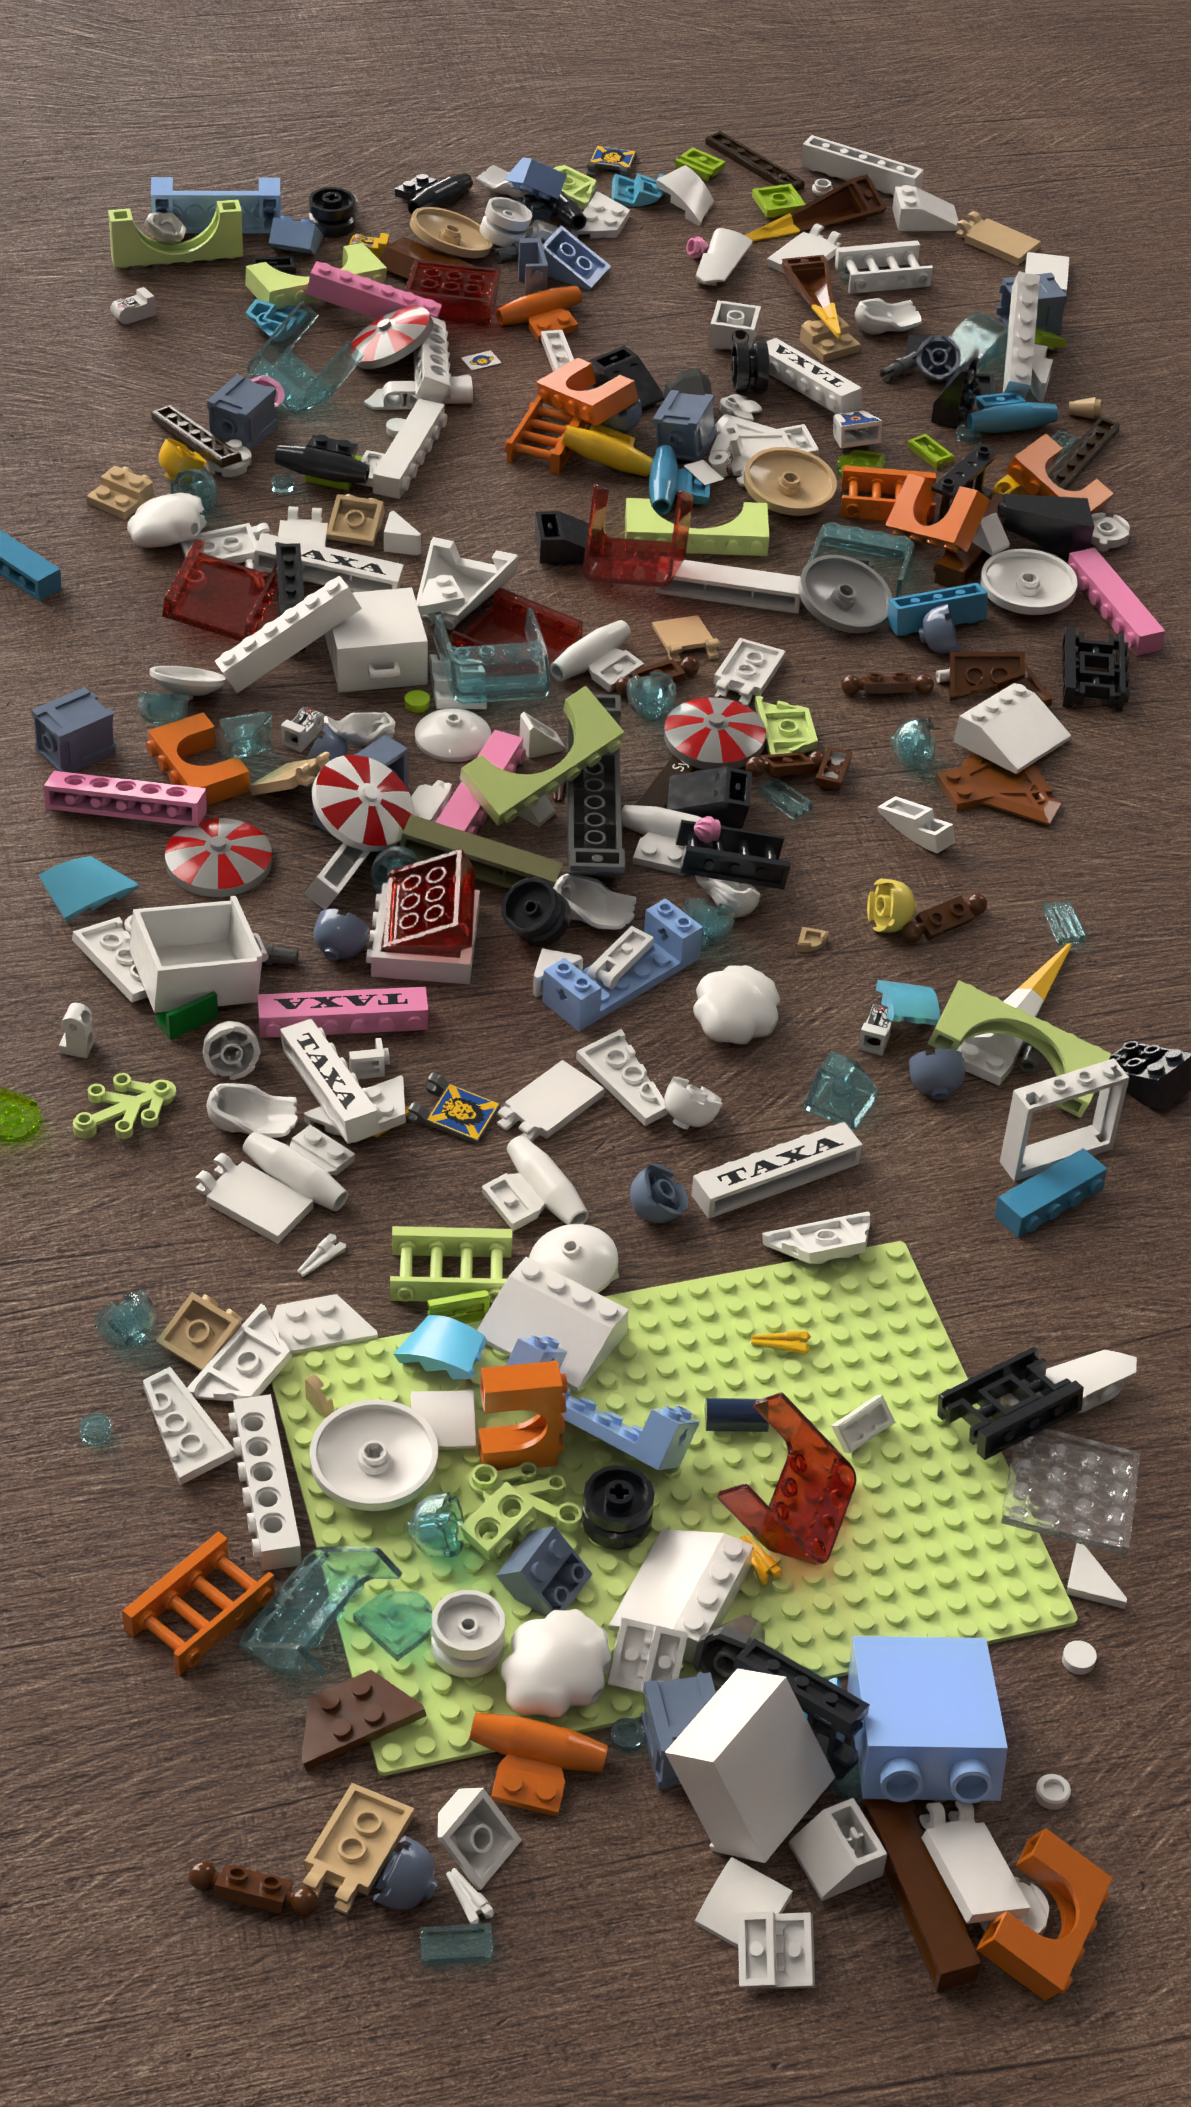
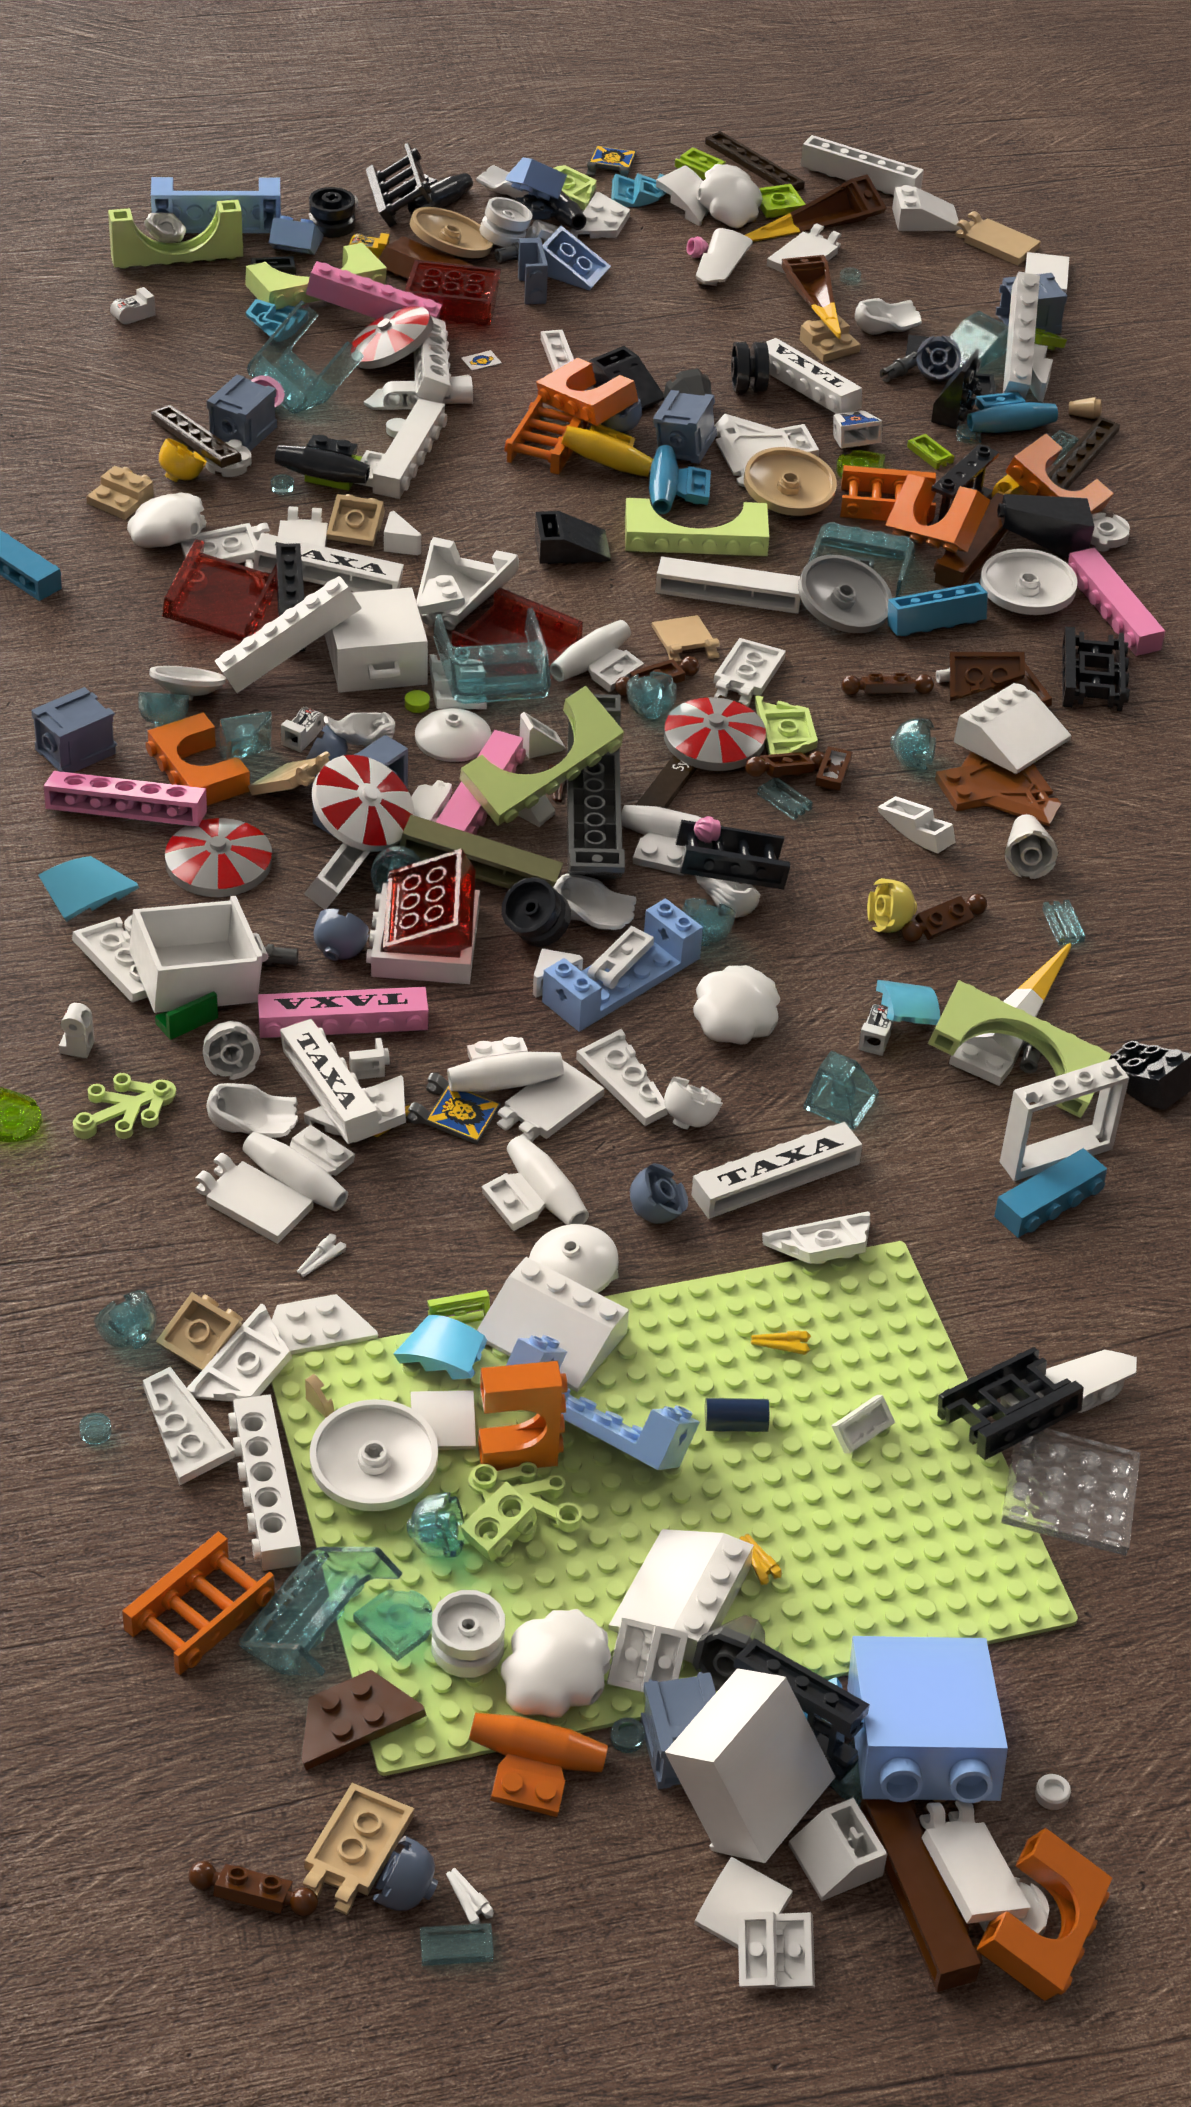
(199, 484): clear light blue cylinder -> none
(381, 191): none -> black fence
(448, 1242): yellowish green fence -> none
(476, 1834): white slope -> none
(503, 1066): none -> white plate
(543, 311): orange plate -> none
(544, 1571): sand blue slope -> none
(618, 1507): black wheel -> none
(633, 559): clear red windscreen -> none
(704, 472): white sticker -> none
(713, 793): black slope -> none
(724, 452): white leg -> none
(730, 195): none -> white piece
(734, 323): white brick -> none
(739, 406): white plate -> none
(809, 1493): clear red windscreen -> none
(811, 939): tan tile -> none
(821, 187): white plate -> none
(880, 256): white fence -> none
(937, 1073): sand blue cylinder -> none
(939, 631): sand blue cylinder -> none
(991, 535): white slope -> none
(1030, 848): none -> white cone
(1079, 1657): white tile -> none
(1091, 1581): white tile -> none

